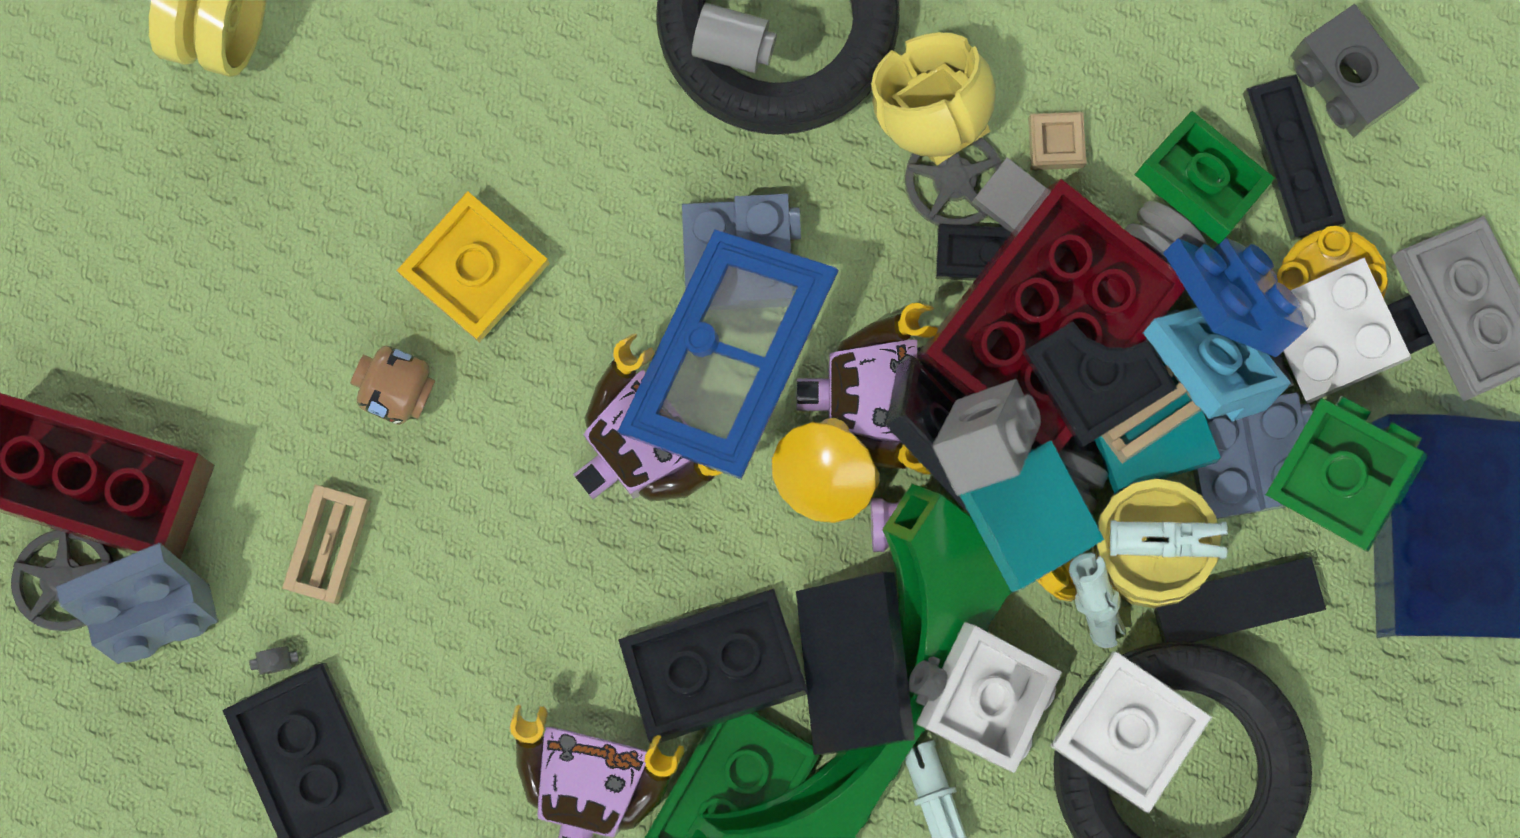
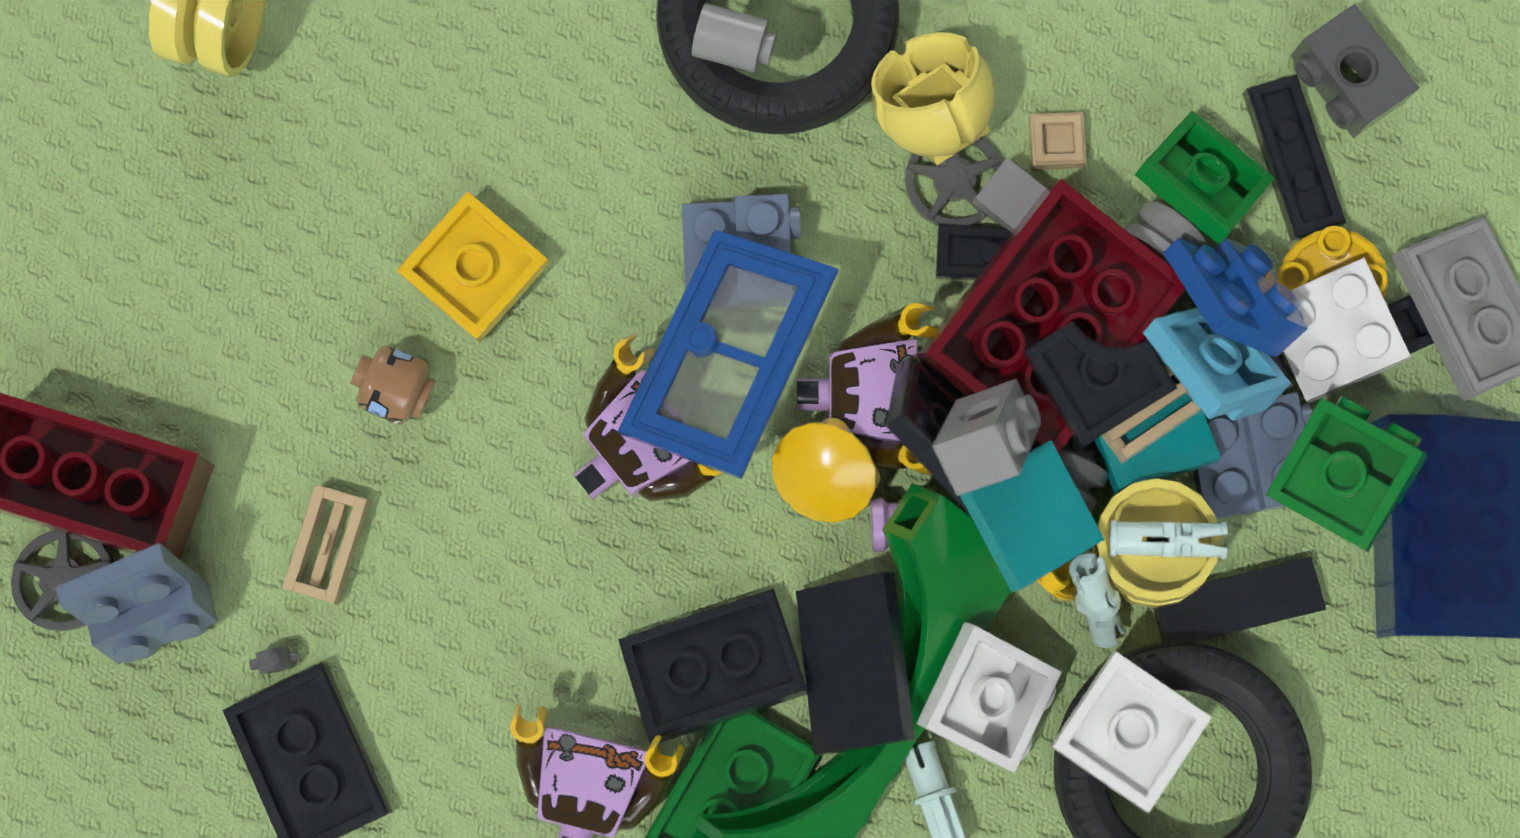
(928, 680): dark grey piece -> none

